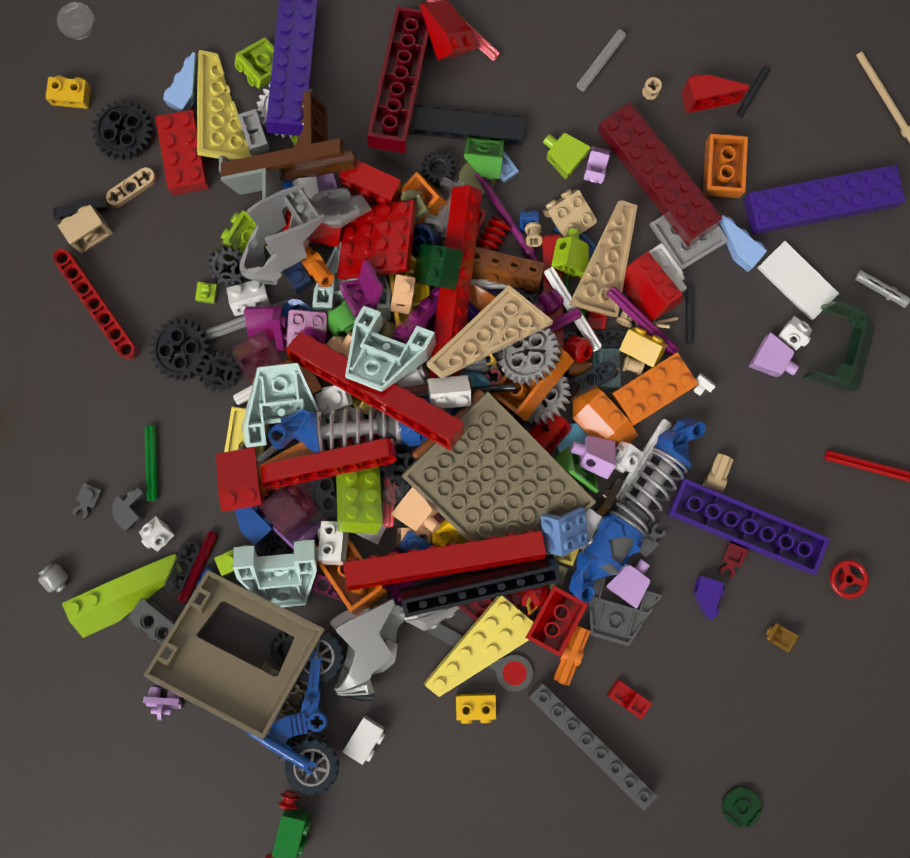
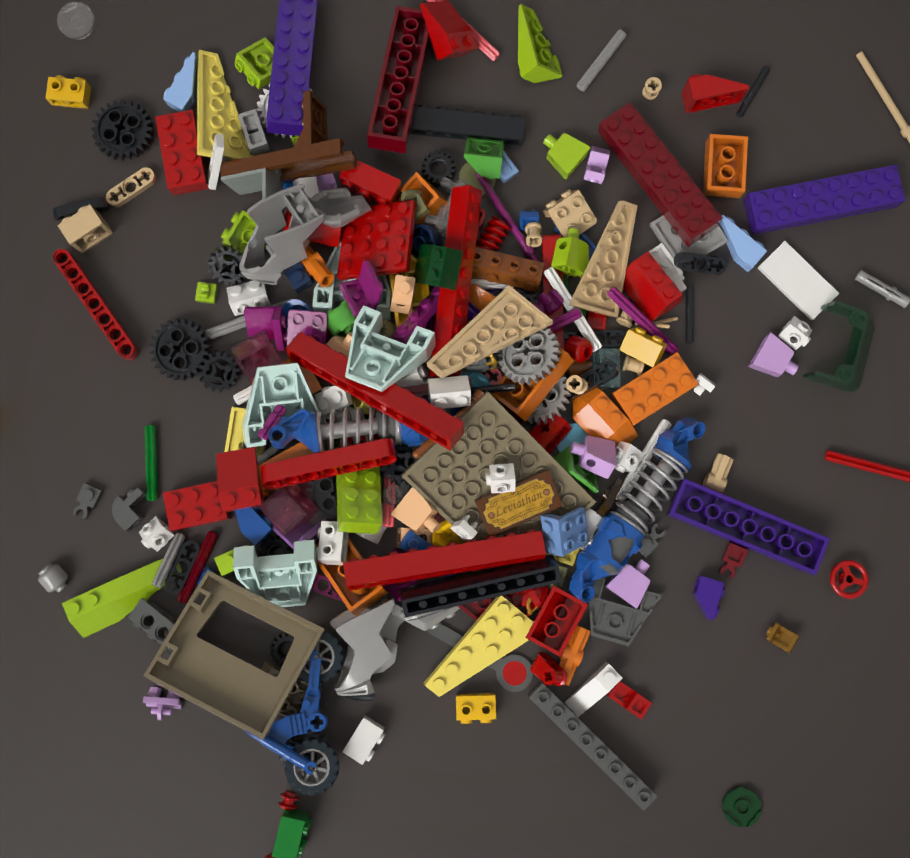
(168, 560): none -> light grey axle
(194, 506): none -> red brick
(215, 162): none -> white tile
(272, 420): none -> magenta axle
(463, 529): none -> white tile
(501, 478): none -> white brick
(531, 499): none -> tile
(534, 55): none -> lime wedge
(548, 670): none -> red piece
(574, 379): none -> tan bush
(593, 689): none -> white slope
(706, 268): none -> black beam

